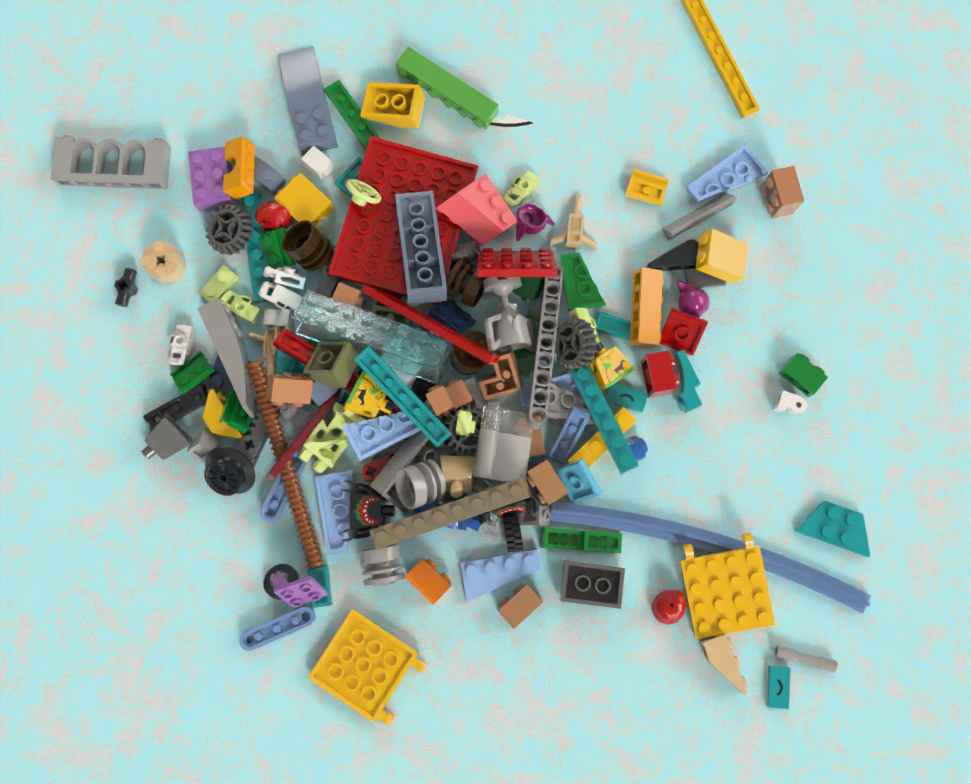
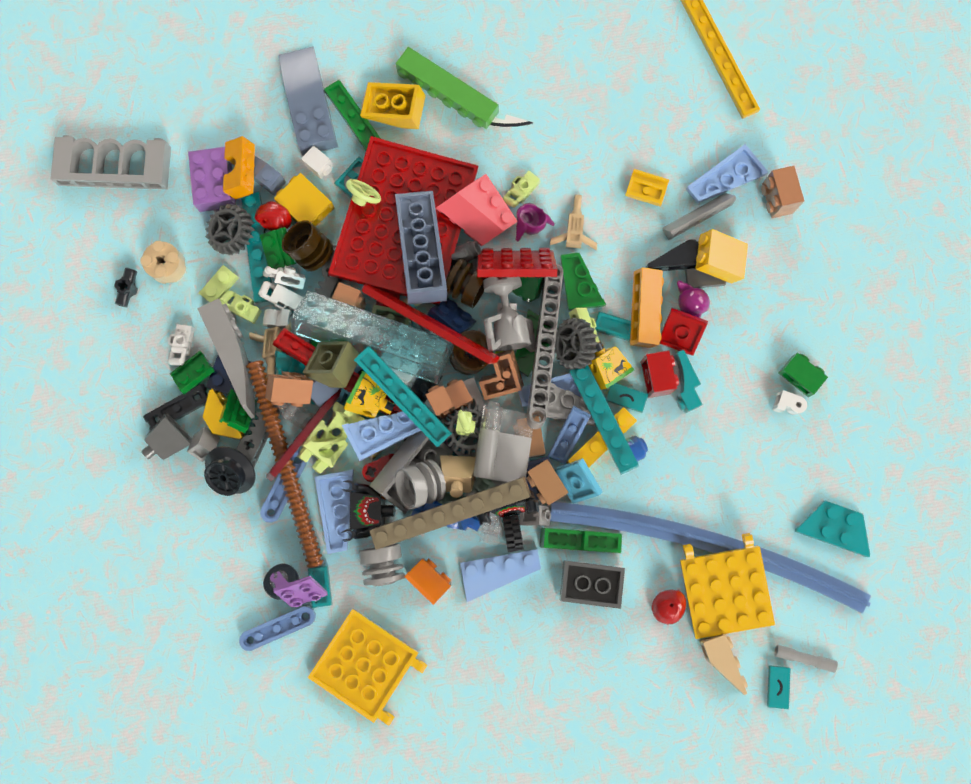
(519, 605): medium nougat brick -> none

